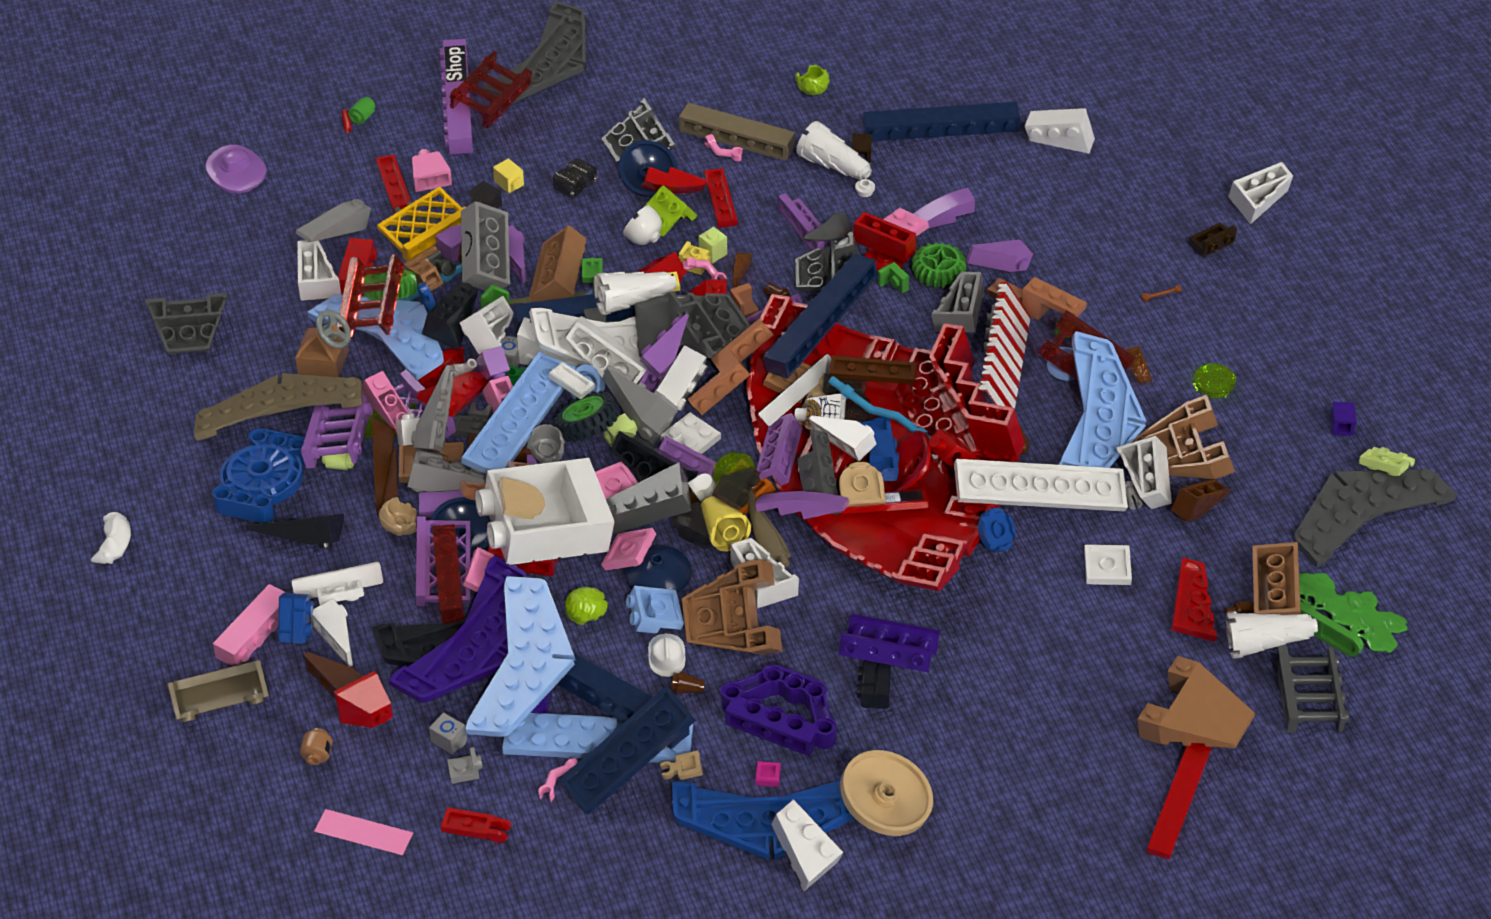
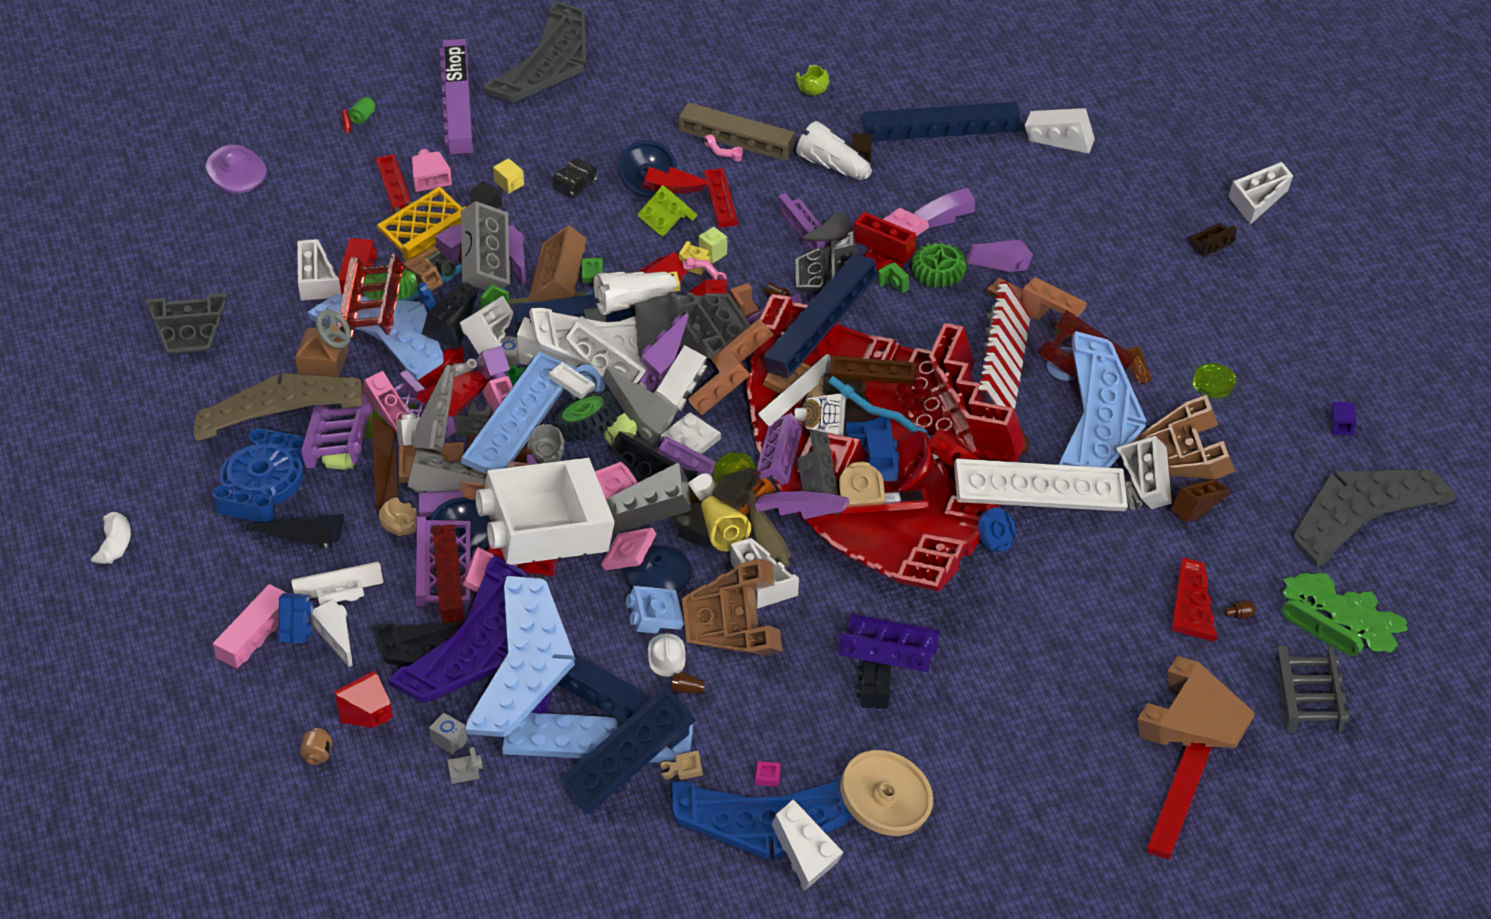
(218, 690): dark tan windscreen -> none
(330, 673): reddish brown slope -> none
(337, 221): light grey wedge -> none
(363, 832): bright pink sticker -> none
(475, 825): red hinge -> none
(500, 102): clear red fence -> none
(520, 499): tan tile -> none
(552, 777): bright pink arm -> none
(585, 605): lime hair -> none
(637, 126): dark grey wedge -> none
(645, 227): white cylinder -> none
(742, 264): clear orange piece -> none
(748, 714): dark purple brick -> none
(846, 434): white slope -> none
(865, 188): white plate -> none
(962, 303): light grey wedge -> none
(1108, 564): white plate -> none
(1145, 297): dark orange hinge -> none
(1257, 632): white cone -> none
(1276, 579): medium nougat slope -> none
(1386, 461): yellowish green plate -> none

